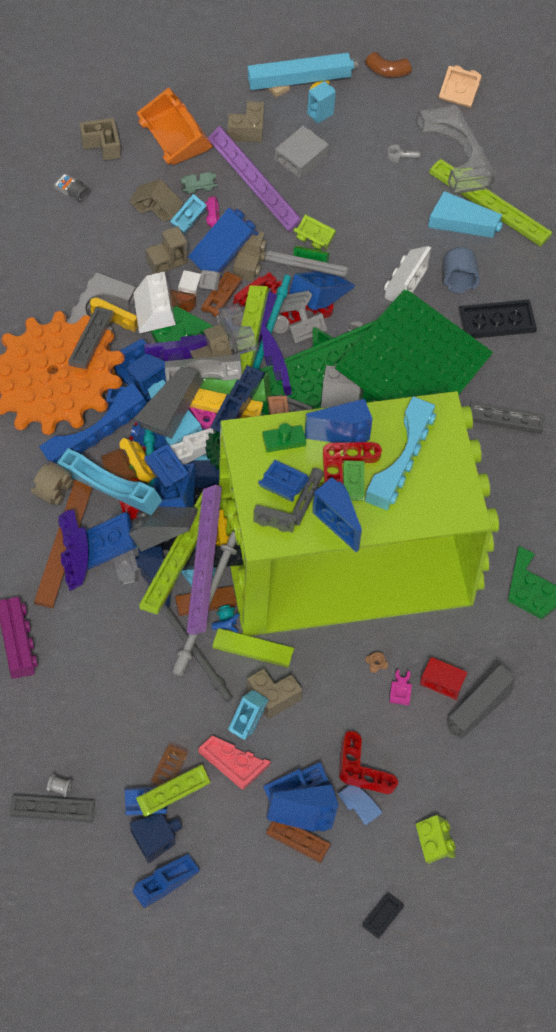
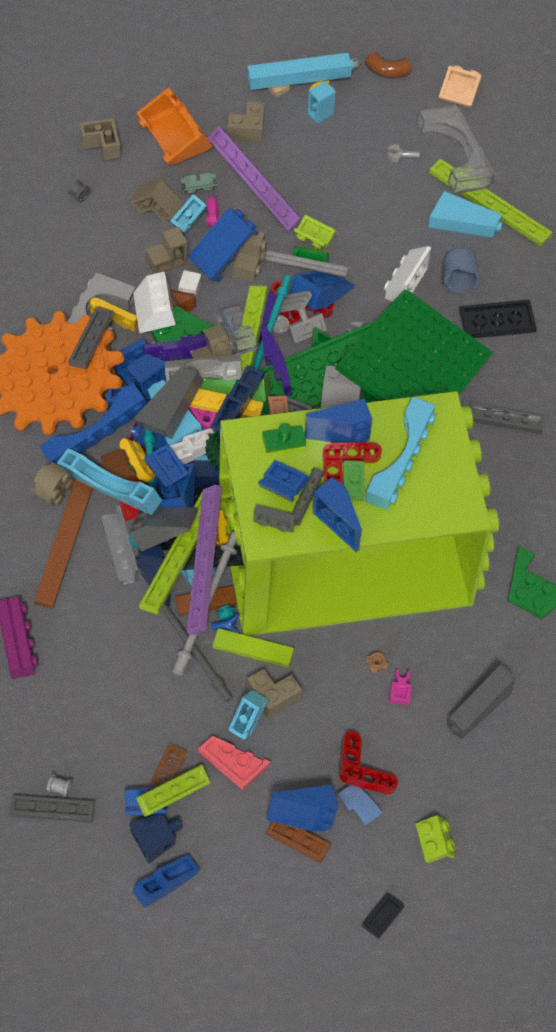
(63, 184): tile -> none
(76, 554): dark purple slope -> none
(109, 540): blue tile -> none
(209, 280): light grey tile -> none
(227, 286): dark orange plate -> none
(241, 296): red hinge -> none
(301, 152): light grey brick -> none
(310, 777): blue slope -> none
(443, 678): red panel -> none

